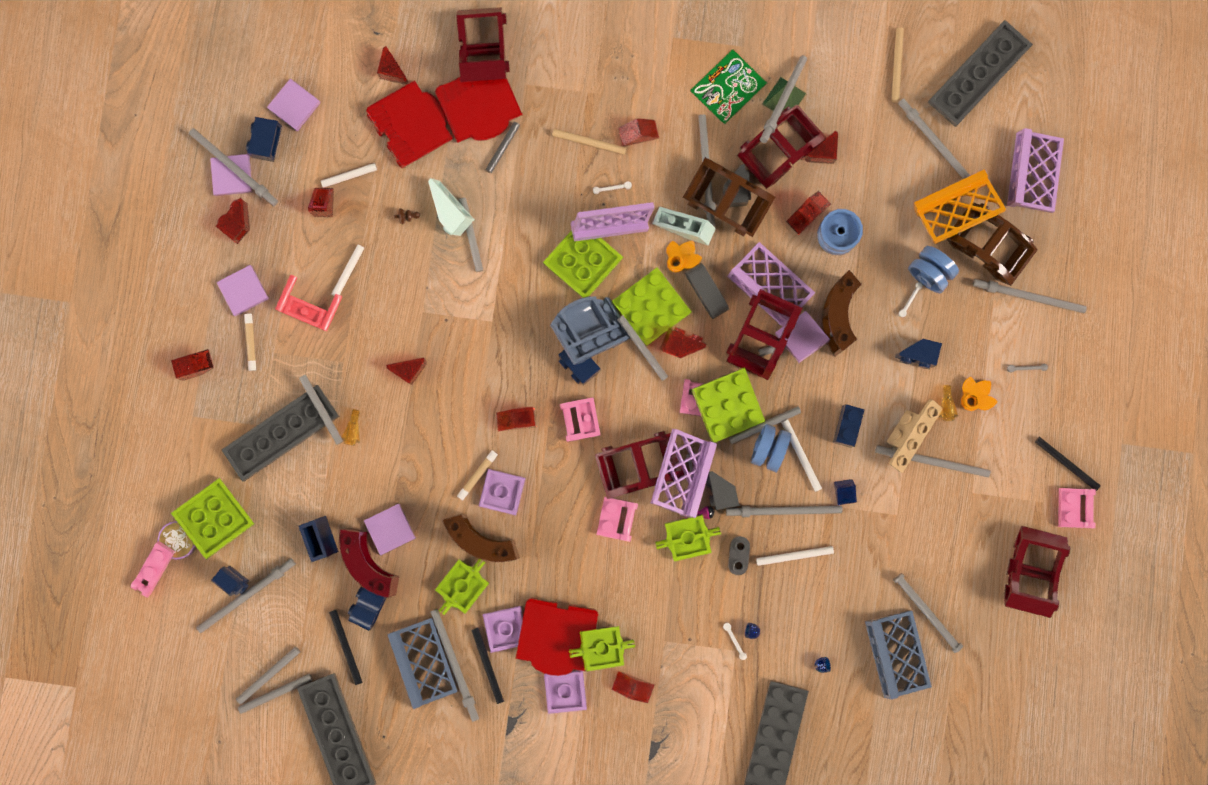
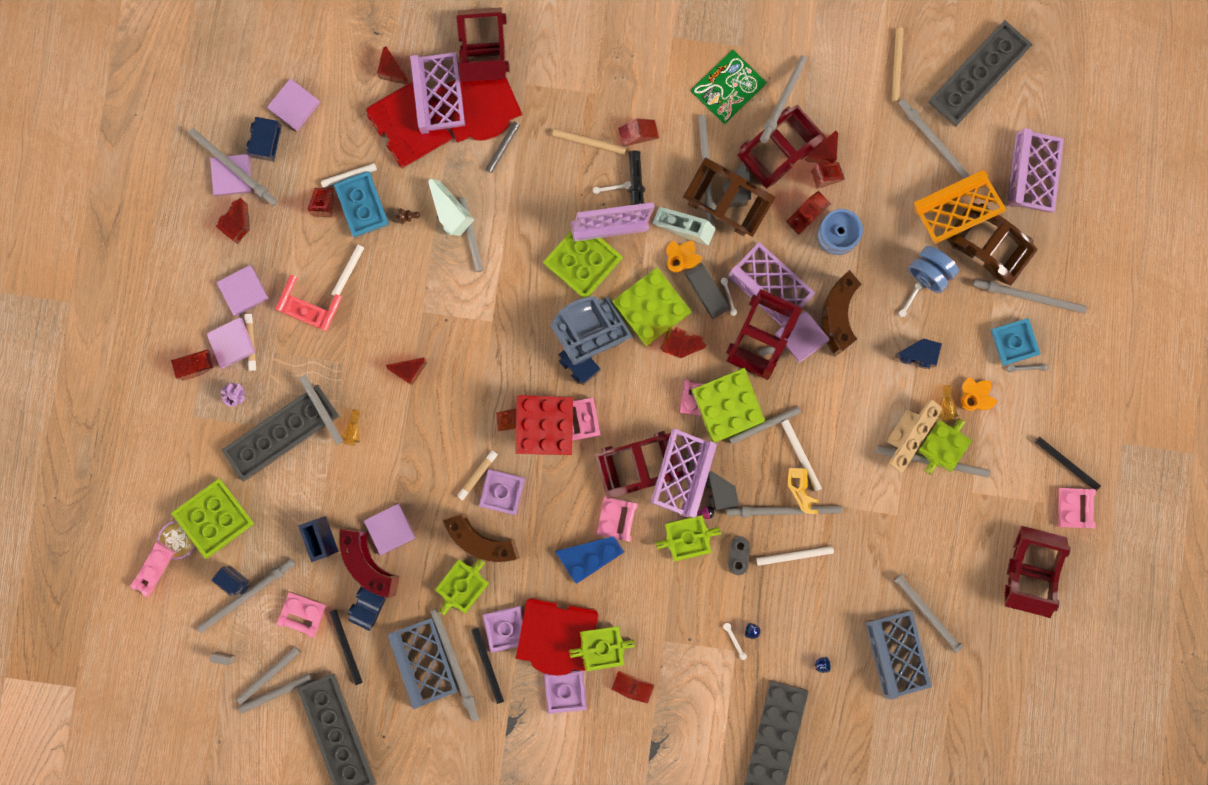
(221, 658): none -> light grey tile
(231, 343): none -> lavender tile
(232, 394): none -> lavender gear
(303, 608): none -> bright pink plate
(361, 204): none -> dark azure plate
(421, 89): none -> lavender fence
(544, 425): none -> red plate
(589, 557): none -> blue wing
(636, 189): none -> black pin
(642, 347): light grey bar -> none
(724, 281): none -> white hinge
(770, 447): medium blue wheel -> none
(772, 99): clear green piece -> none
(799, 492): none -> yellow piece
(827, 174): none -> clear red slope
(845, 492): clear blue slope -> none
(848, 426): dark blue brick -> none
(944, 446): none -> lime plate
(1015, 342): none -> dark azure plate

